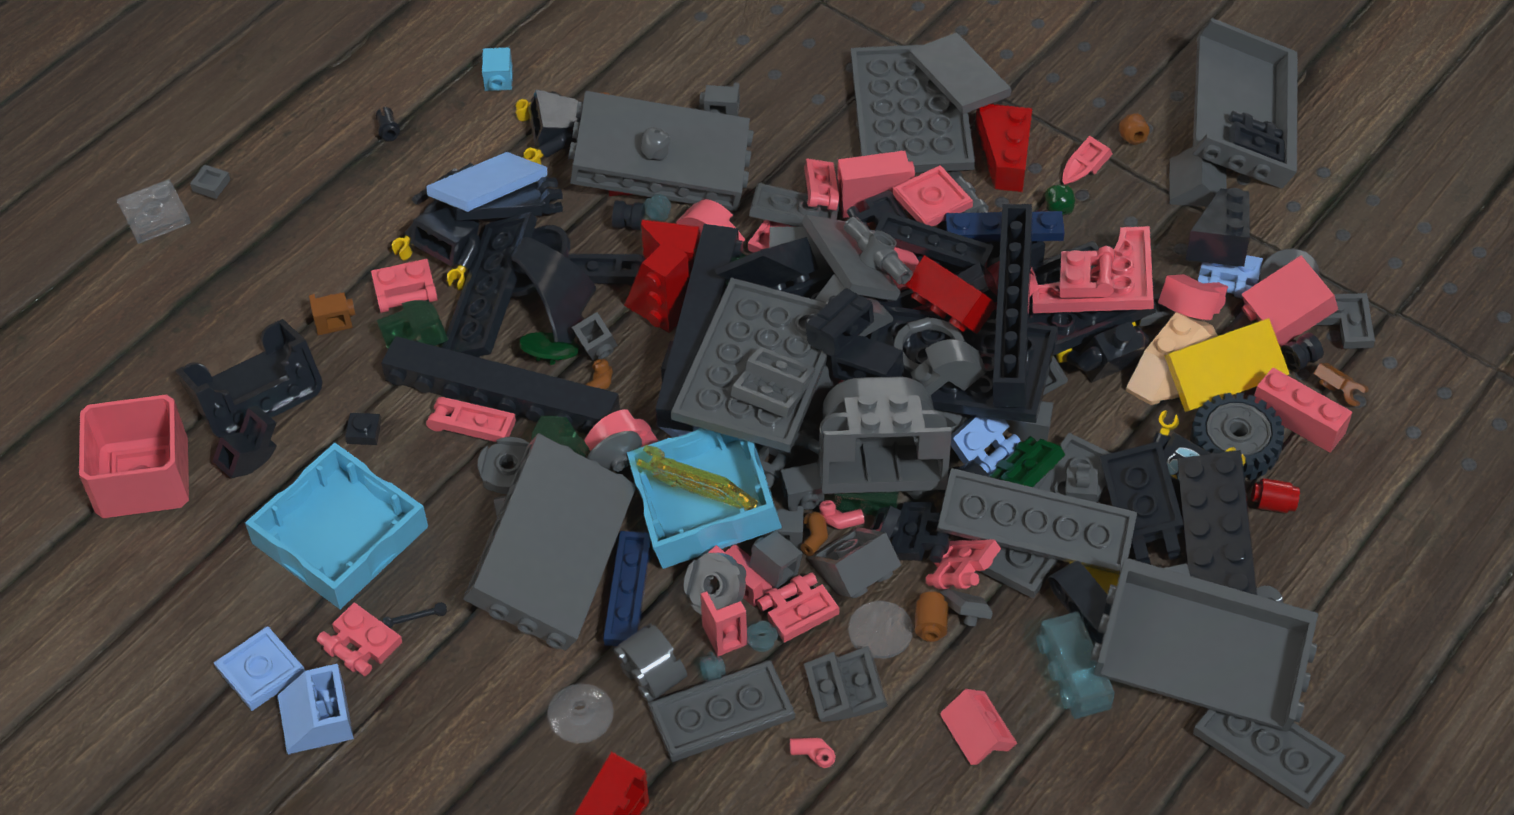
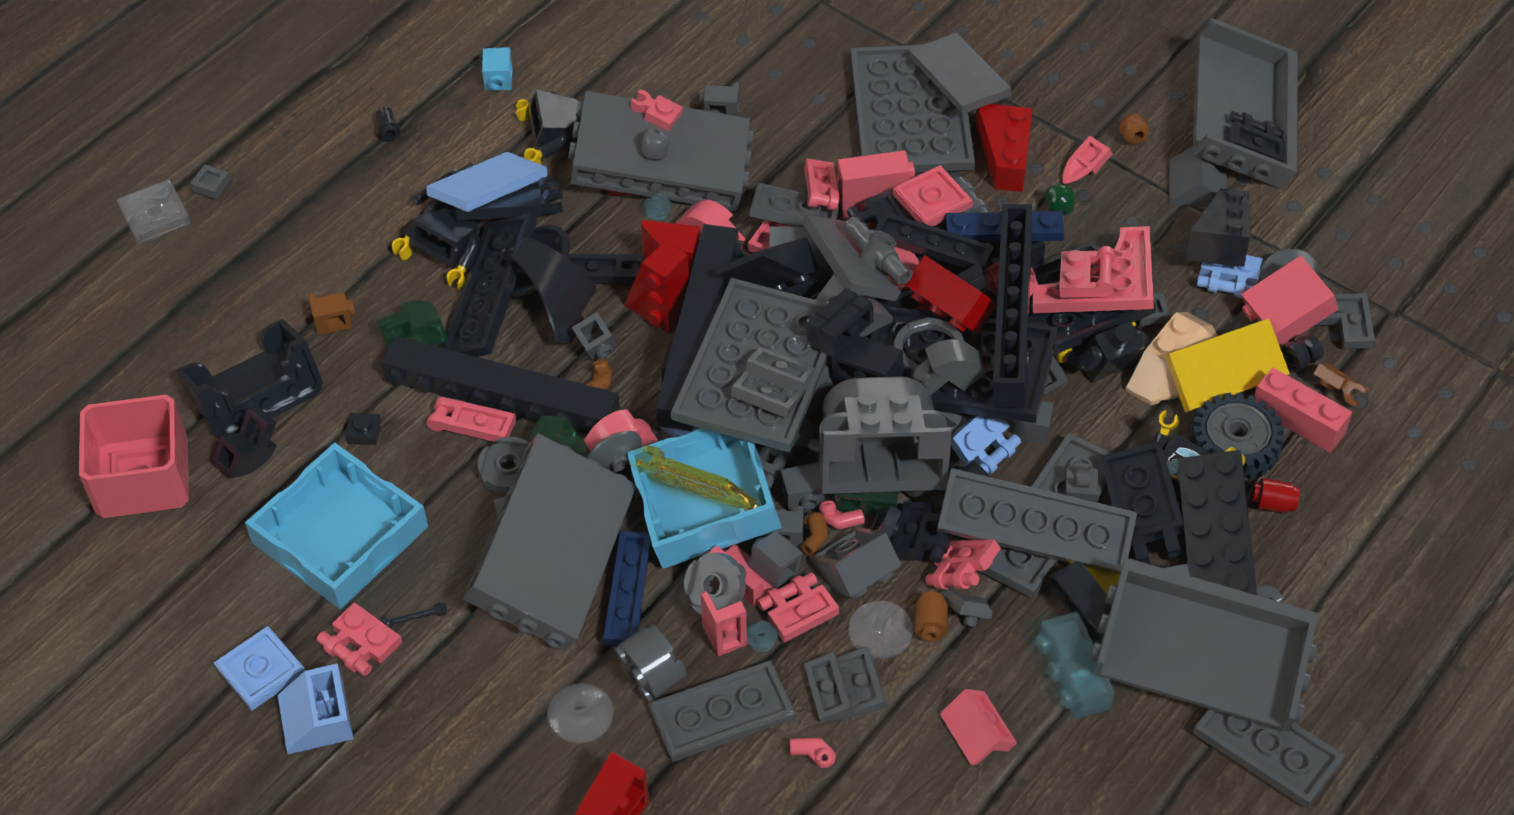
(403, 284): coral plate -> none
(544, 346): dark green piece -> none
(628, 215): black wheel -> none
(658, 111): none -> coral plate
(712, 667): clear light blue plate -> none
(1028, 462): dark green plate -> none
(1193, 297): coral brick -> none

